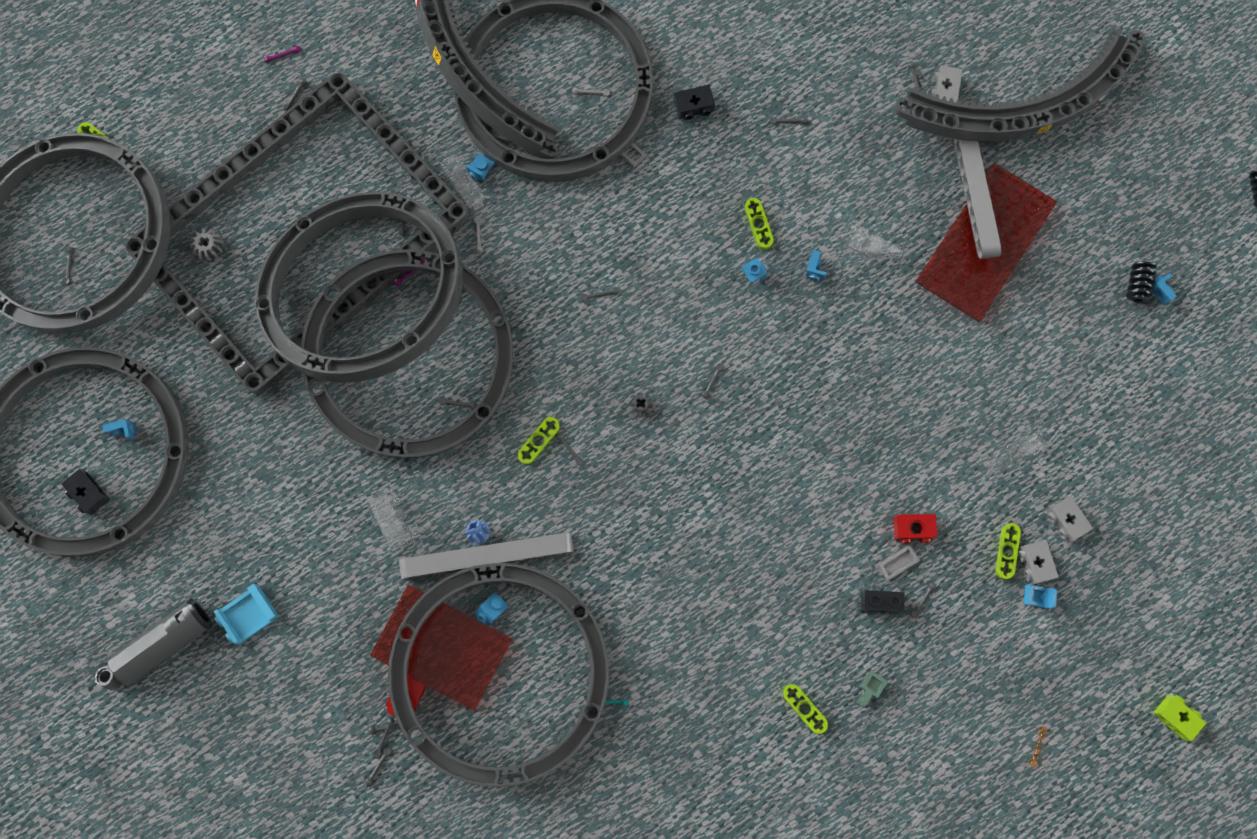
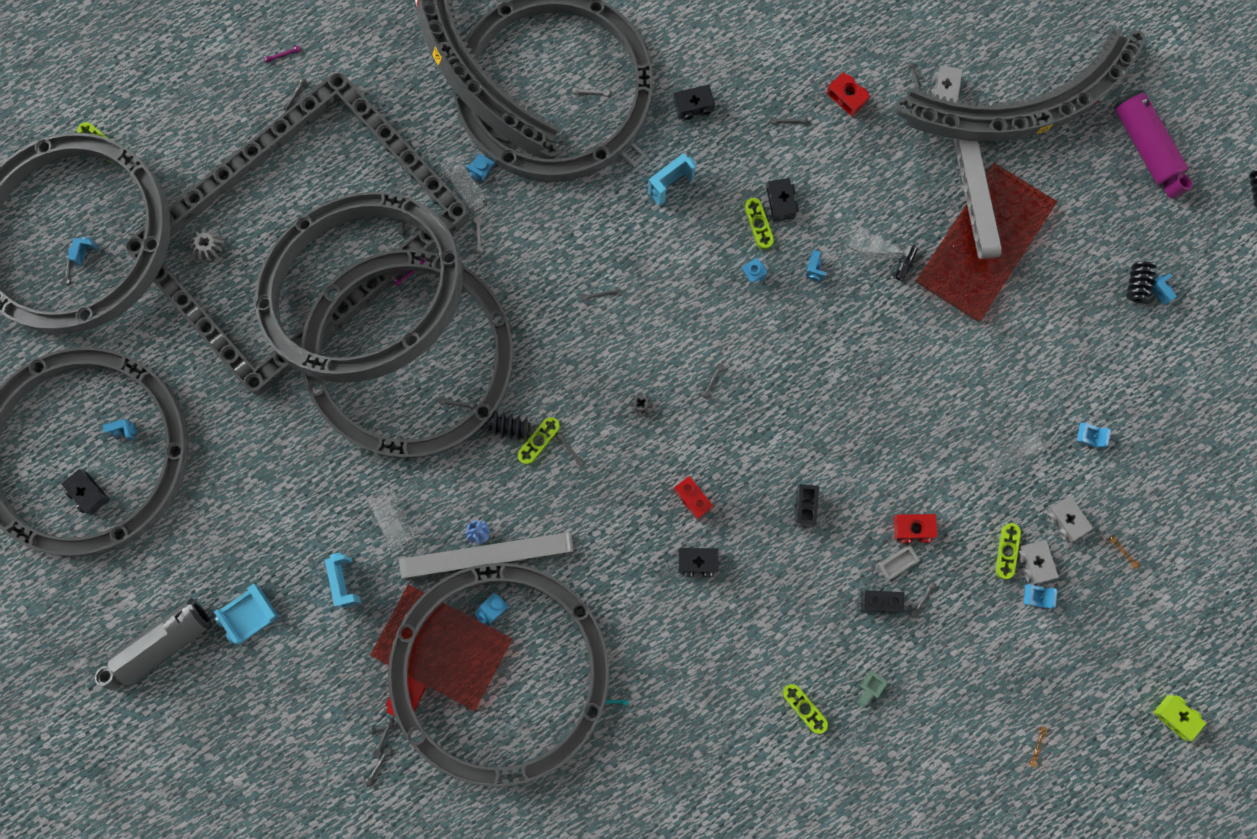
(78, 249): none -> dark azure bracket
(337, 582): none -> medium azure panel
(510, 425): none -> black piece
(680, 166): none -> medium azure panel
(693, 498): none -> red brick
(707, 555): none -> black brick
(779, 209): none -> black brick
(806, 505): none -> black brick
(850, 104): none -> red brick
(905, 263): none -> black axle
(1093, 436): none -> dark azure bracket
(1135, 564): none -> clear orange hinge
(1154, 143): none -> magenta piece

